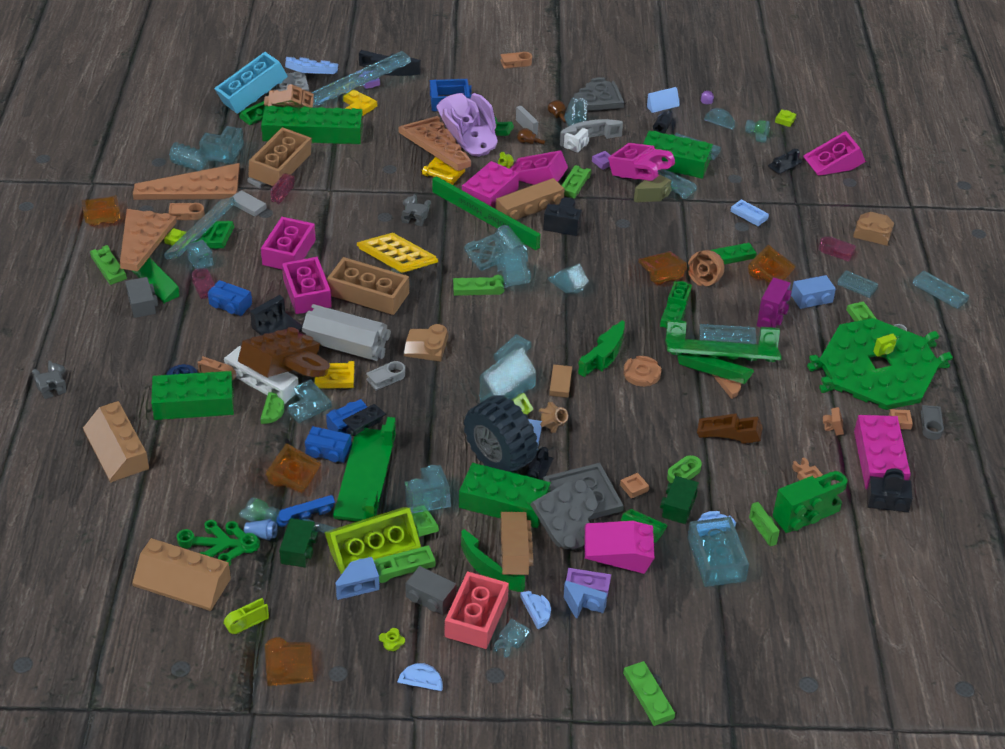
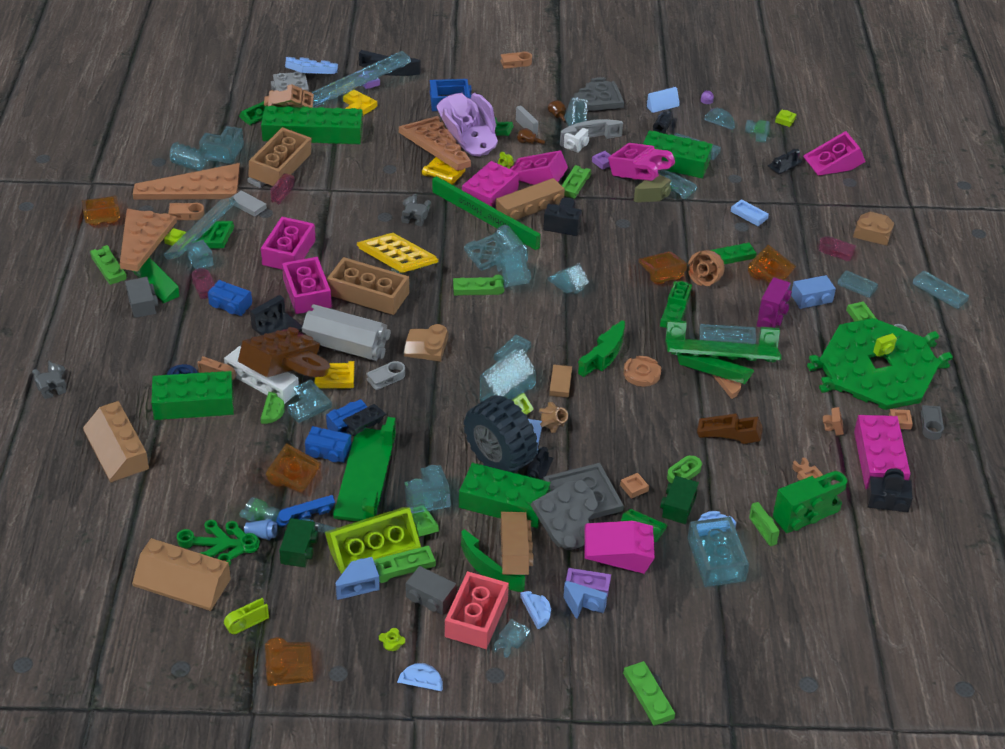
(251, 82): medium azure brick -> none

